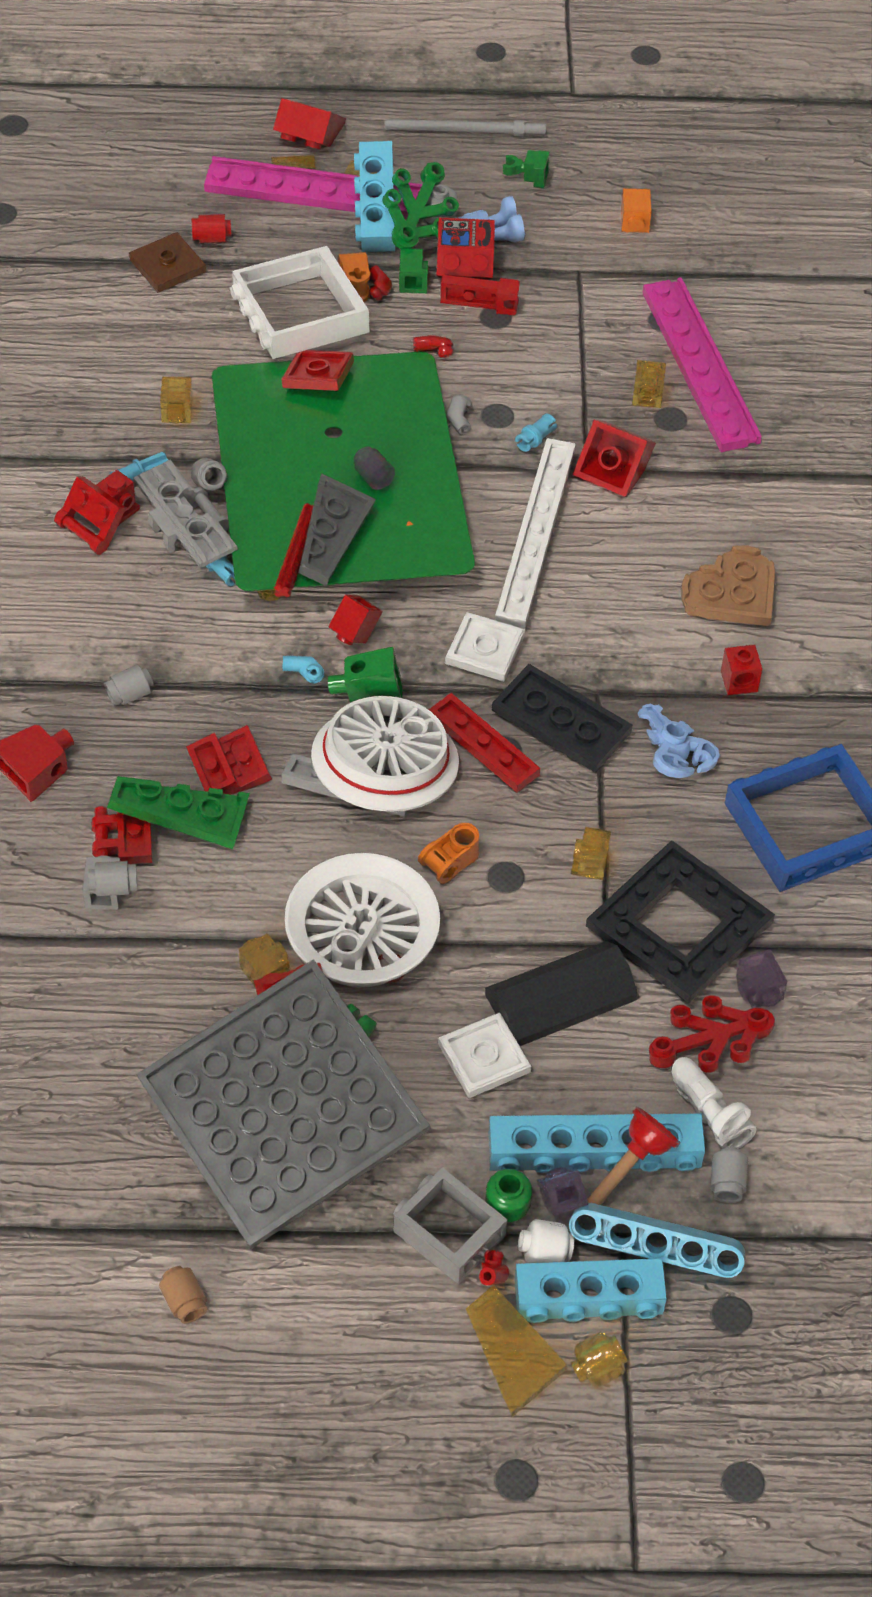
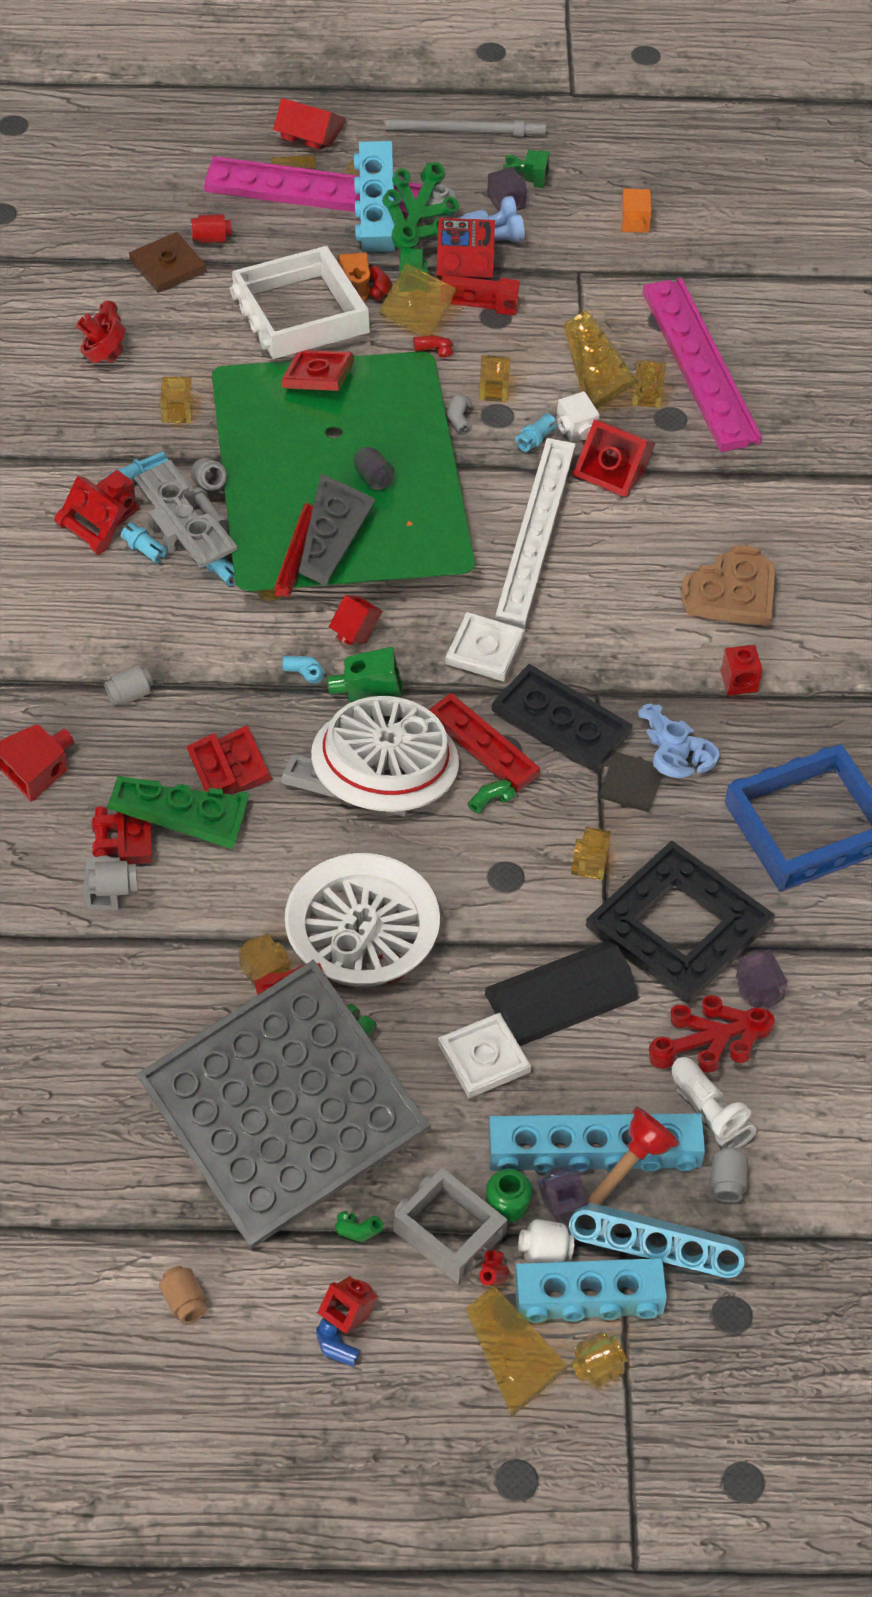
(102, 334): none -> red pin
(140, 540): none -> medium azure pin
(332, 1345): none -> blue arm
(354, 1296): none -> red brick
(361, 1232): none -> green arm
(417, 301): none -> clear yellow plate
(447, 855): orange piece -> none
(489, 791): none -> green arm
(494, 378): none -> clear yellow brick
(505, 184): none -> clear purple brick
(576, 416): none -> white brick
(596, 361): none -> clear yellow wing
(631, 782): none -> clear smoke piece

